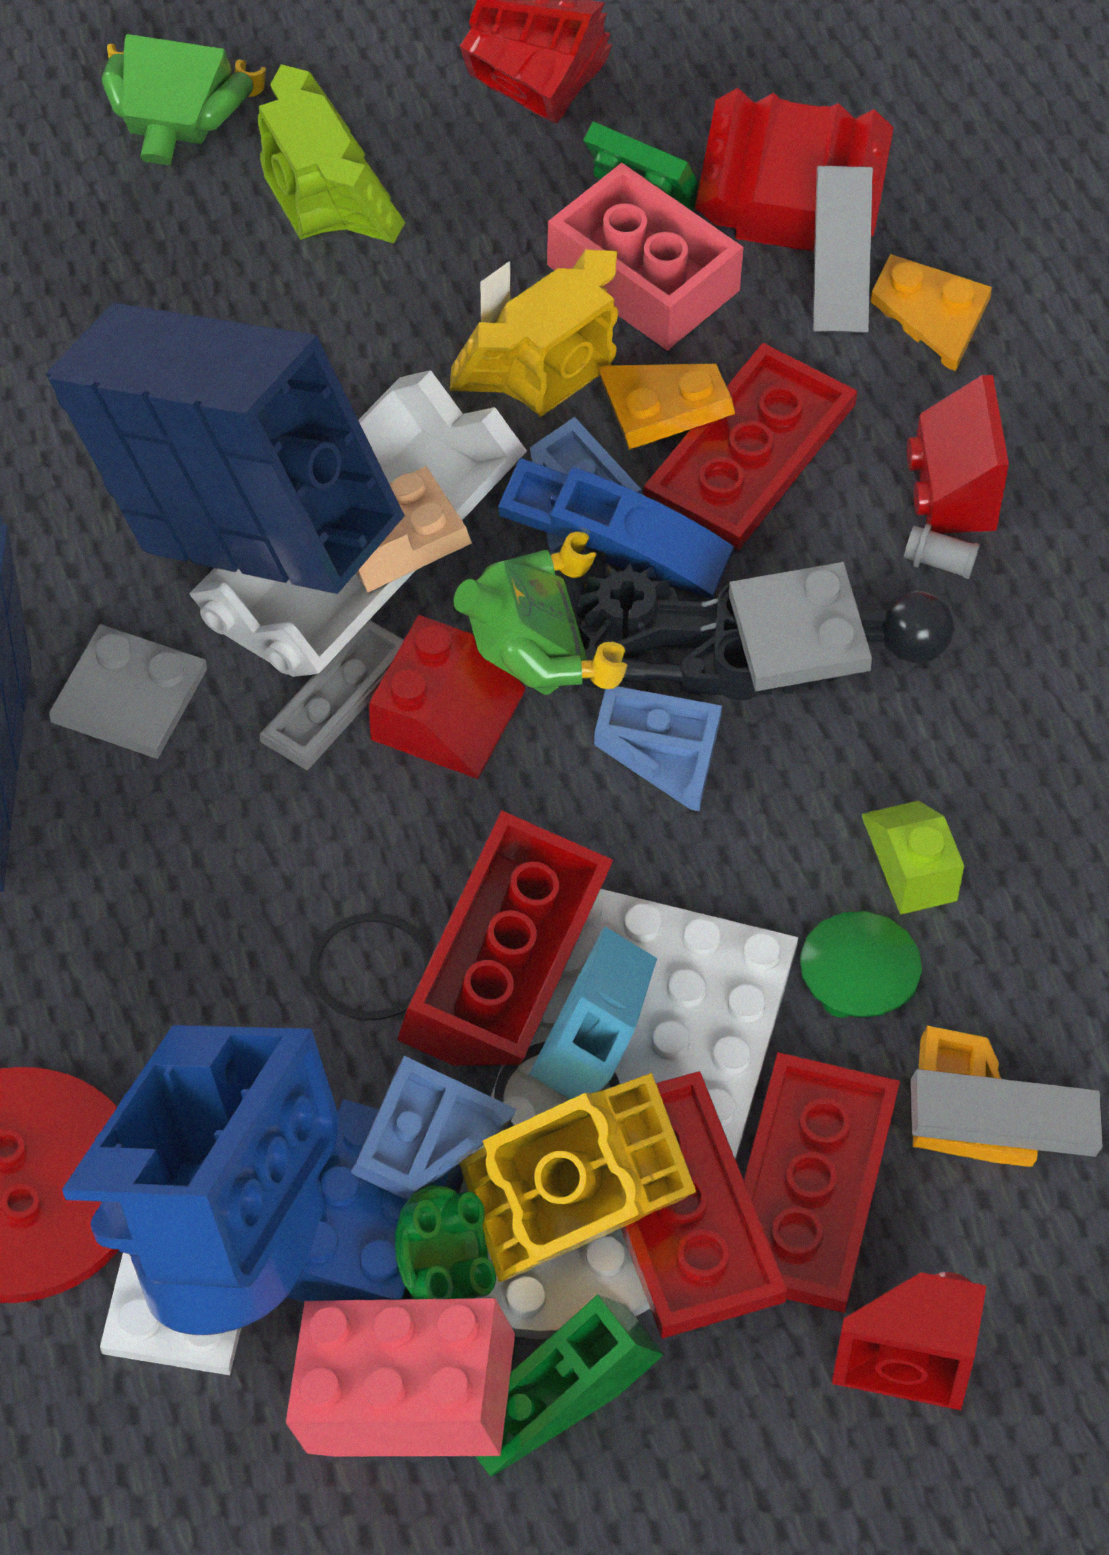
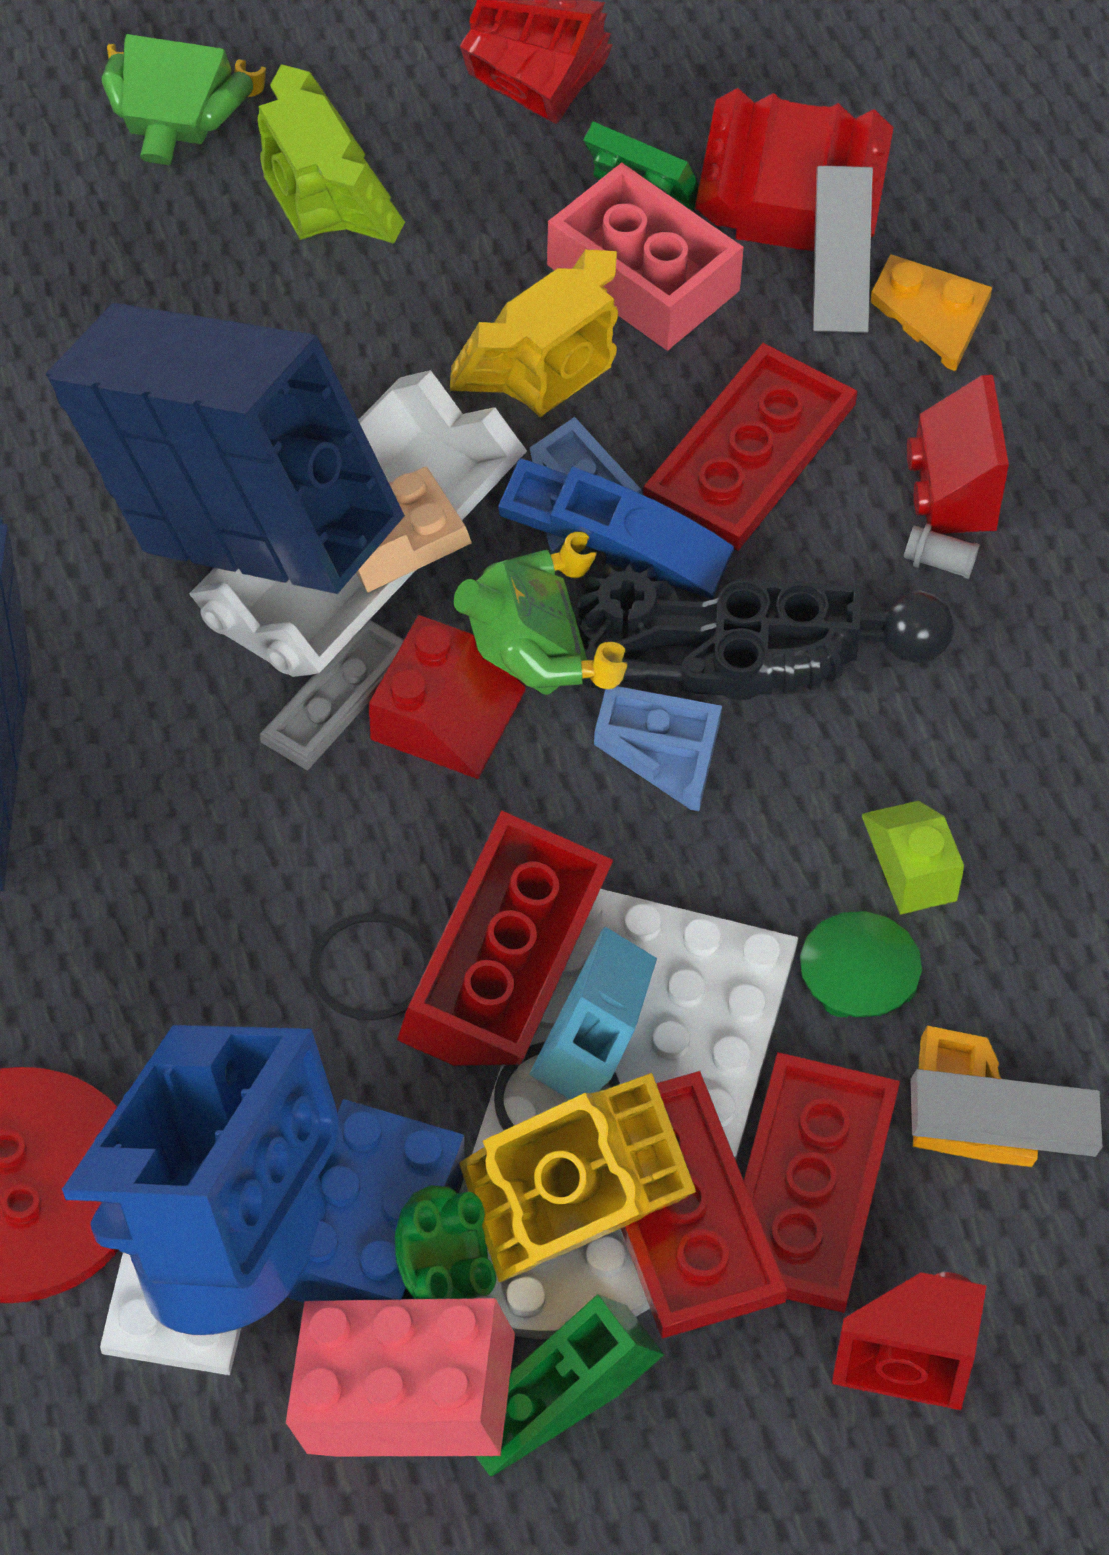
(128, 691): light grey plate -> none
(425, 1129): medium blue wing -> none
(495, 293): white sticker -> none
(664, 399): light orange wing -> none
(799, 626): light grey plate -> none

